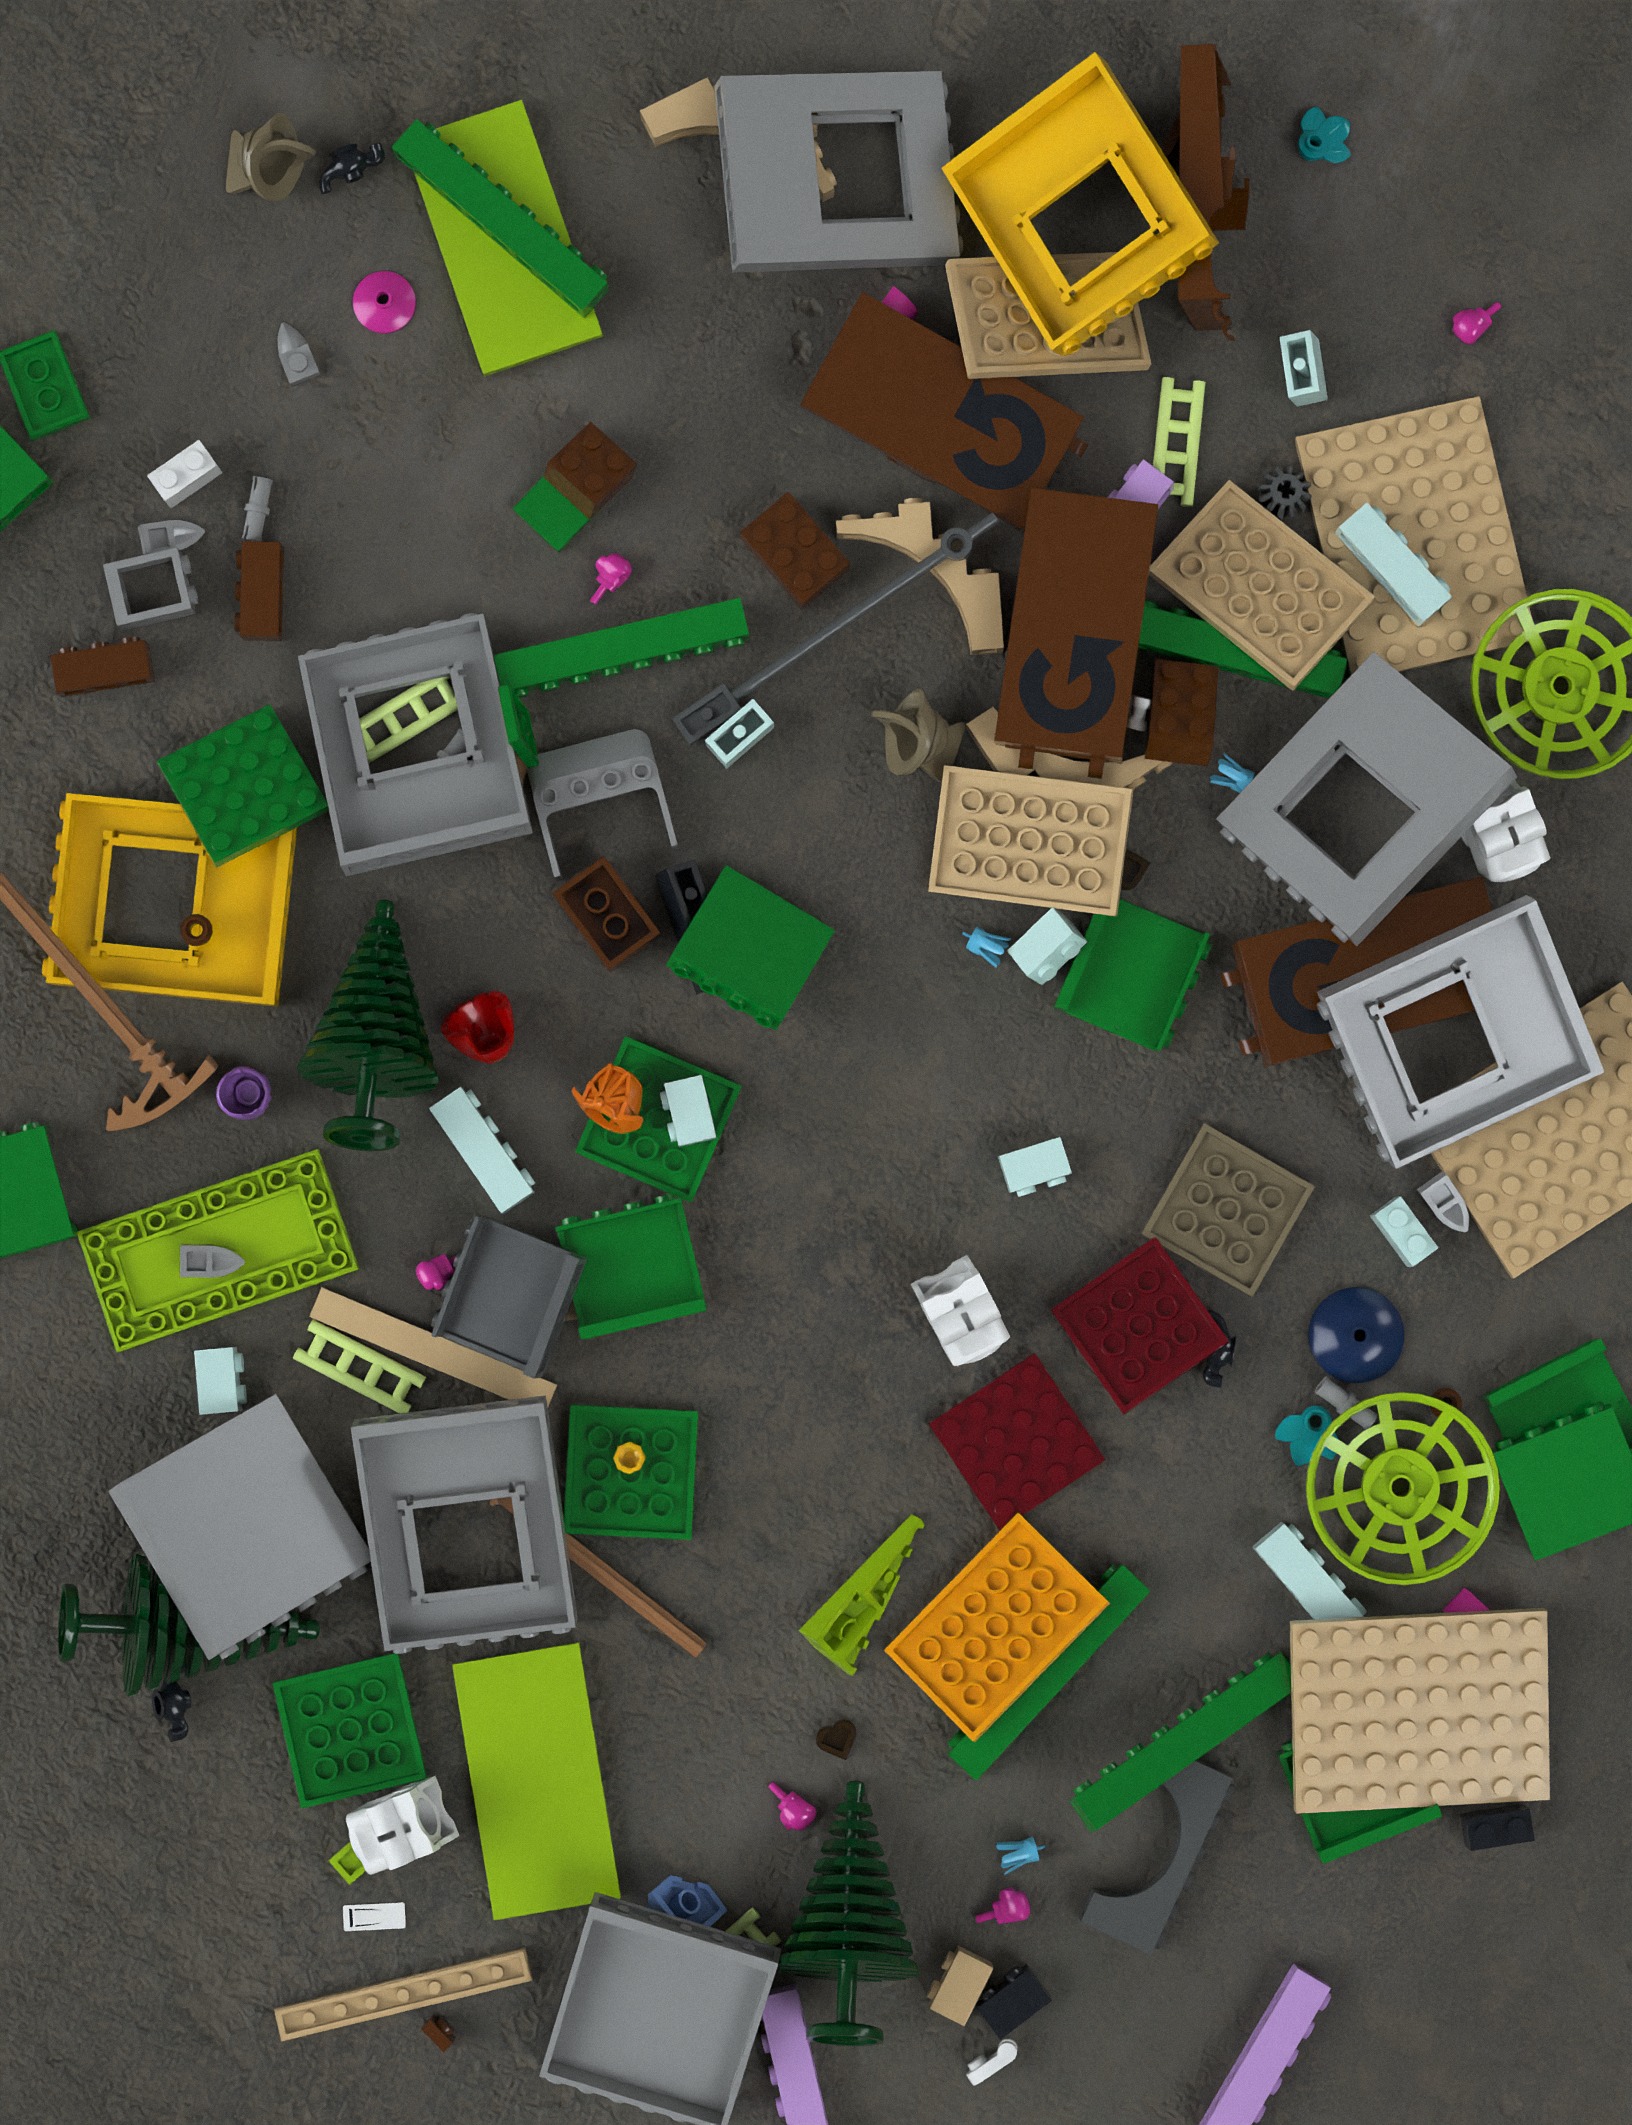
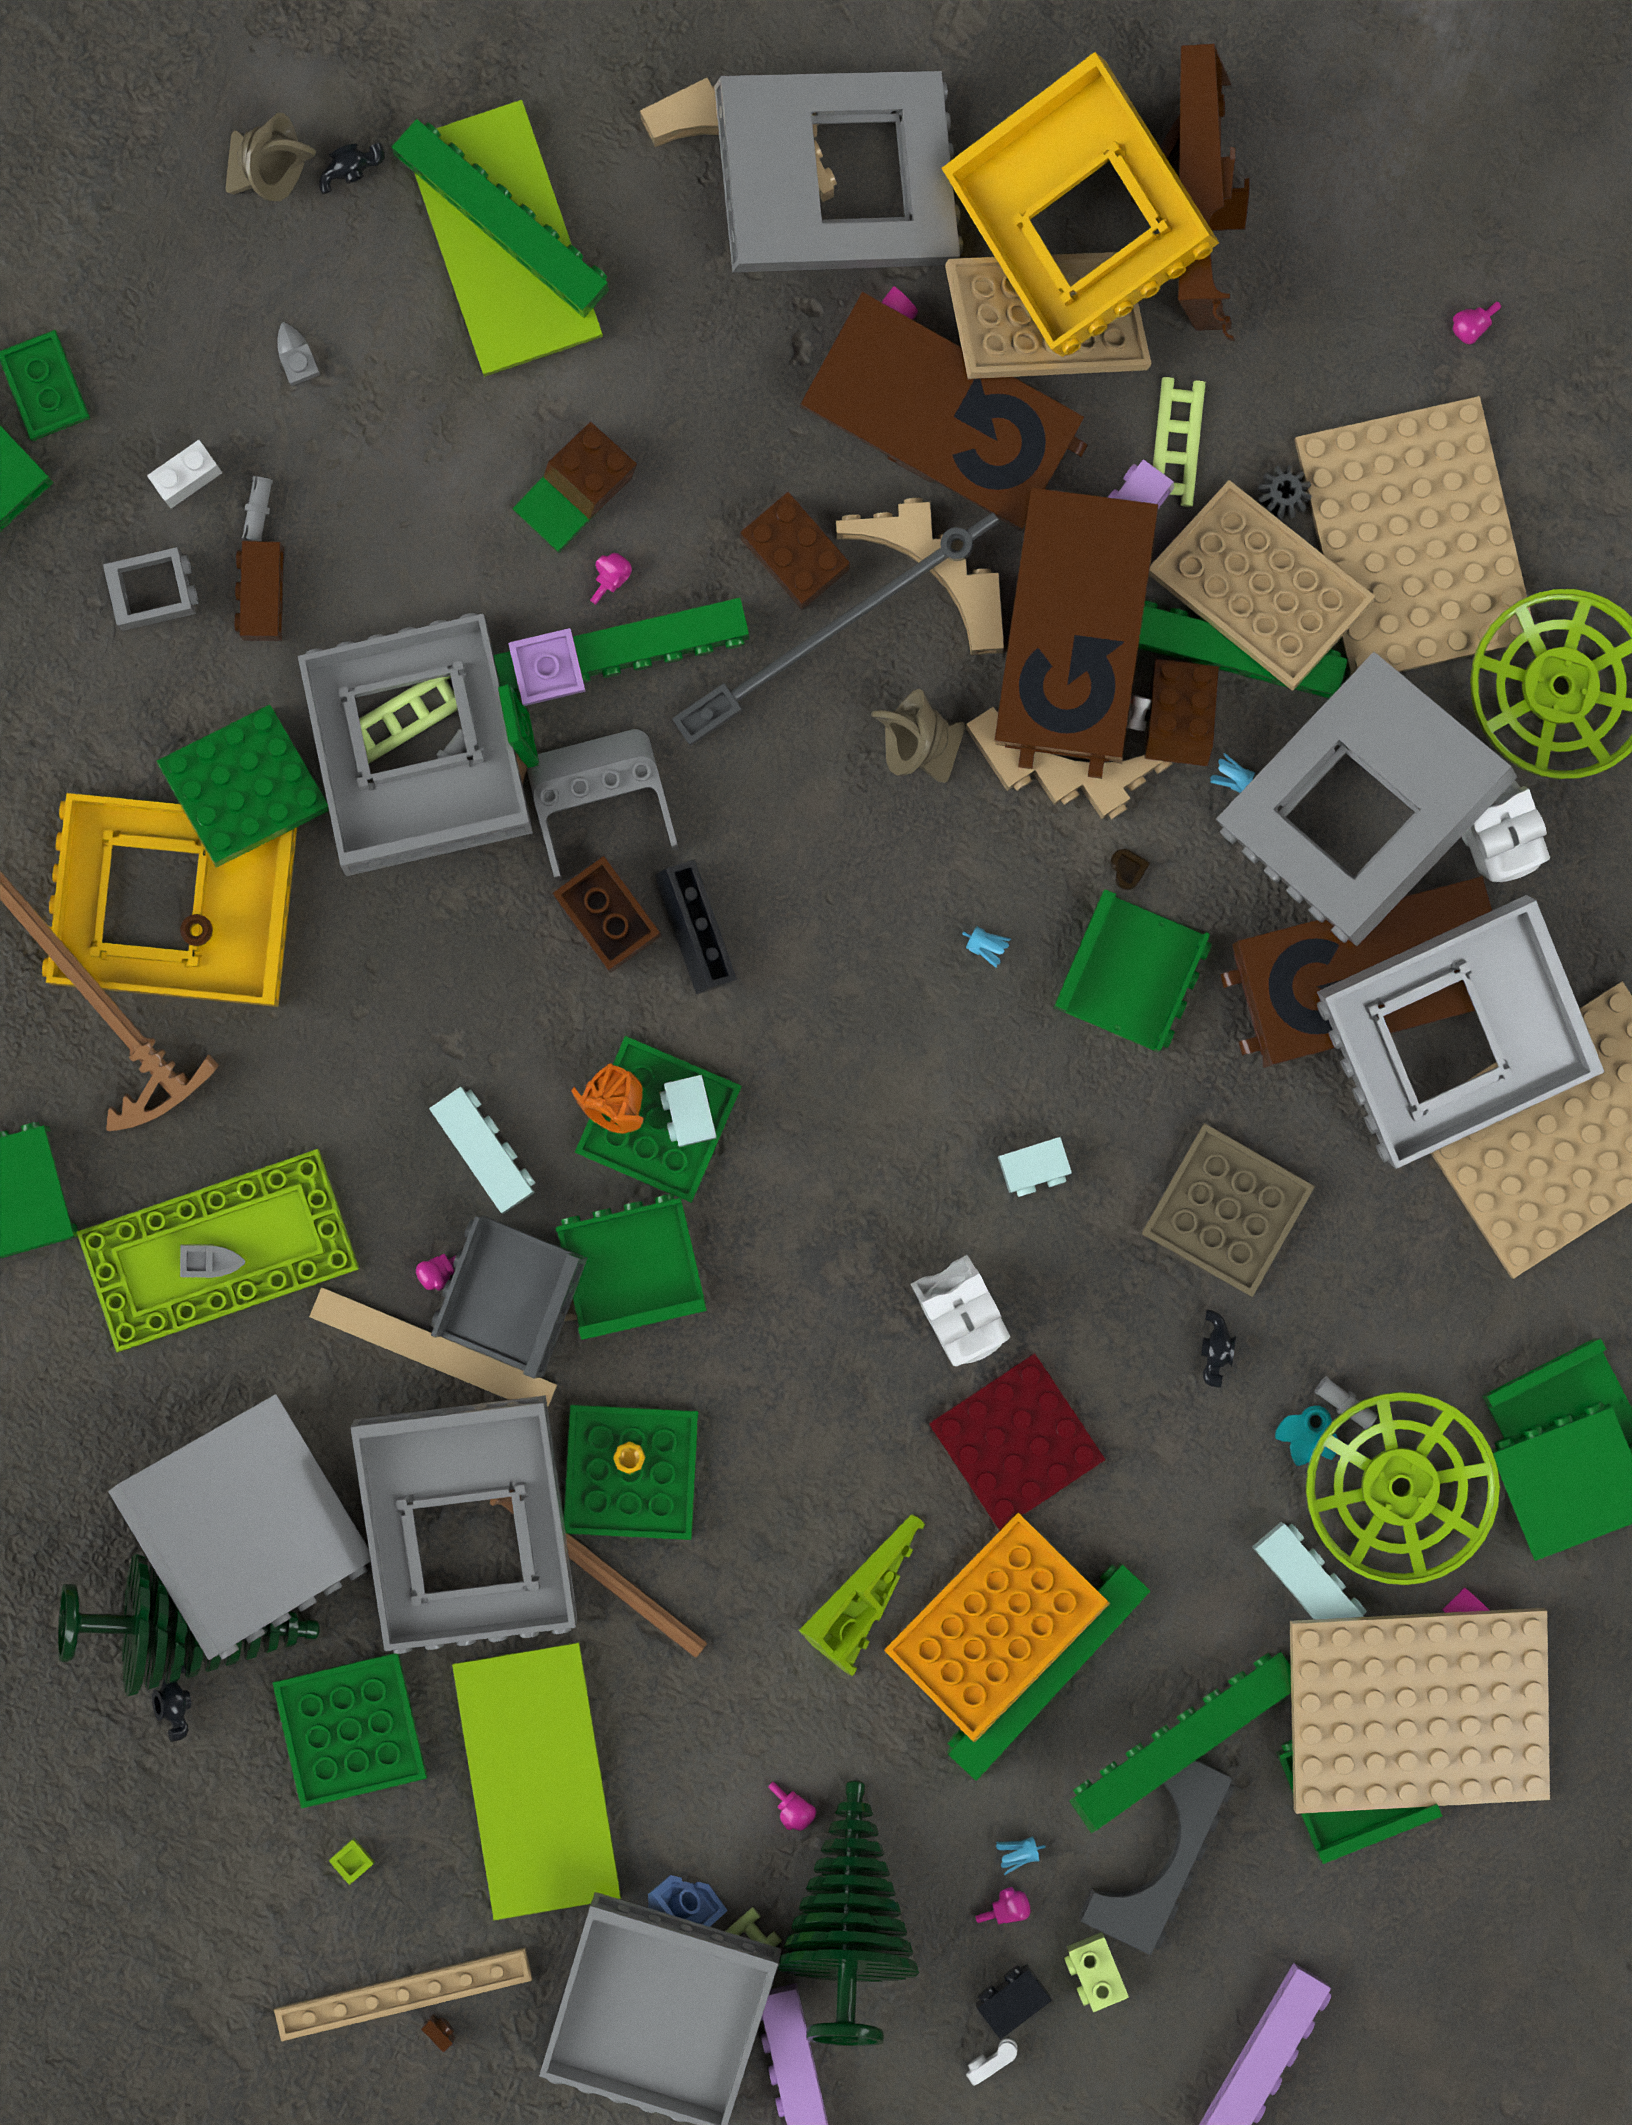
(102, 667): reddish brown brick -> none
(168, 535): light grey plate -> none
(219, 1380): light aqua brick -> none
(244, 1093): medium lavender hair -> none
(339, 1372): yellowish green bar -> none
(371, 1037): dark green plant -> none
(374, 1916): white sticker -> none
(389, 316): dark pink dish -> none
(400, 1826): white piece -> none
(481, 1027): red hair -> none
(546, 667): none -> lavender plate
(739, 733): light aqua brick -> none
(750, 948): green panel -> none
(837, 1739): dark brown tile -> none
(960, 1984): tan brick -> none
(1030, 840): tan plate -> none
(1047, 946): light aqua brick -> none
(1096, 1971): none -> yellowish green brick
(1139, 1326): dark red plate -> none
(1303, 368): light aqua brick -> none
(1326, 134): teal plate -> none
(1333, 1332): dark blue dish -> none
(1393, 563): light aqua brick -> none
(1404, 1231): light aqua brick -> none
(1446, 1202): light grey plate -> none
(1451, 1394): reddish brown plate -> none
(1497, 1827): black brick -> none

